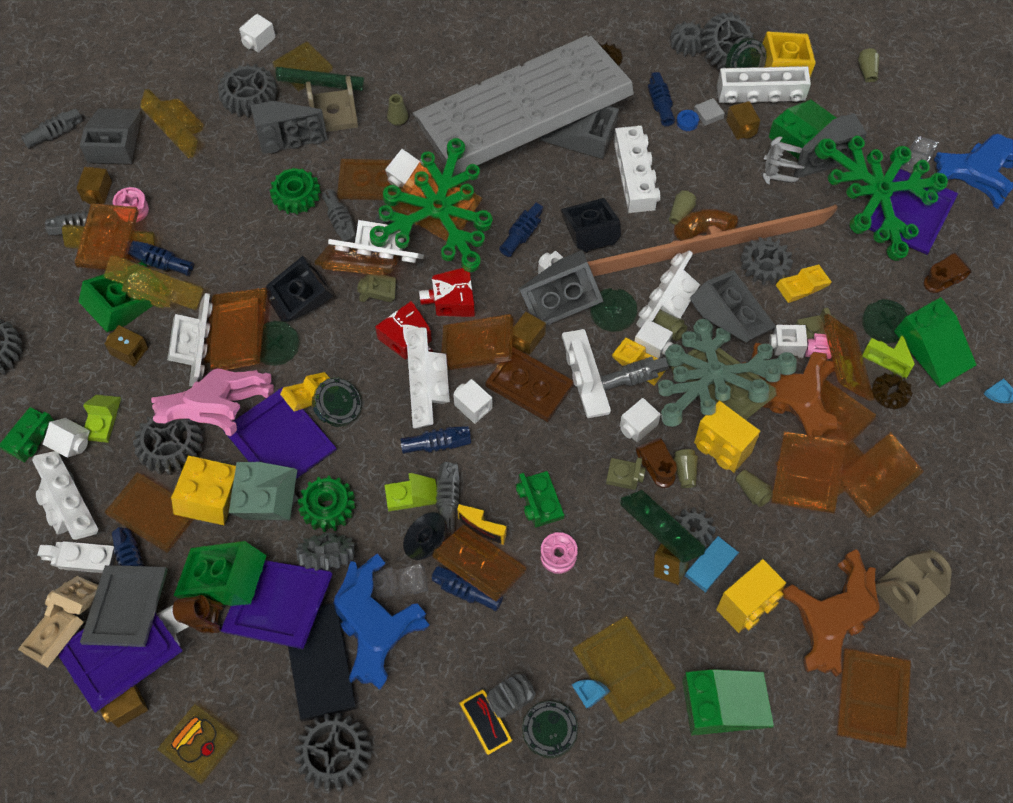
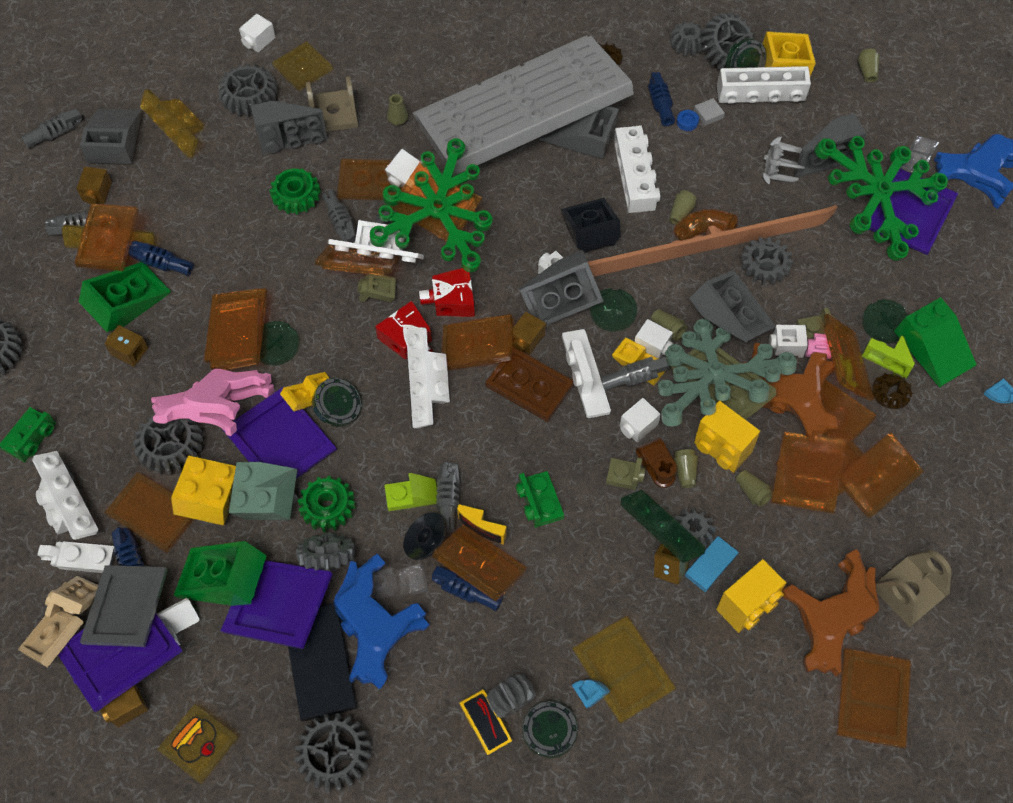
(66, 437): white brick -> none
(101, 417): lime slope -> none
(135, 197): bright pink wheel -> none
(151, 284): clear yellow bracket -> none
(188, 339): white bracket -> none
(198, 613): reddish brown piece -> none
(298, 290): black slope -> none
(318, 78): clear green tile -> none
(435, 440): dark blue hinge -> none
(472, 400): white brick -> none
(522, 229): dark blue hinge -> none
(566, 546): bright pink wheel -> none
(673, 291): white bracket -> none
(726, 701): green slope -> none
(743, 120): pearl gold brick -> none
(800, 124): green slope -> none
(805, 283): yellow slope -> none
(946, 273): reddish brown piece -> none

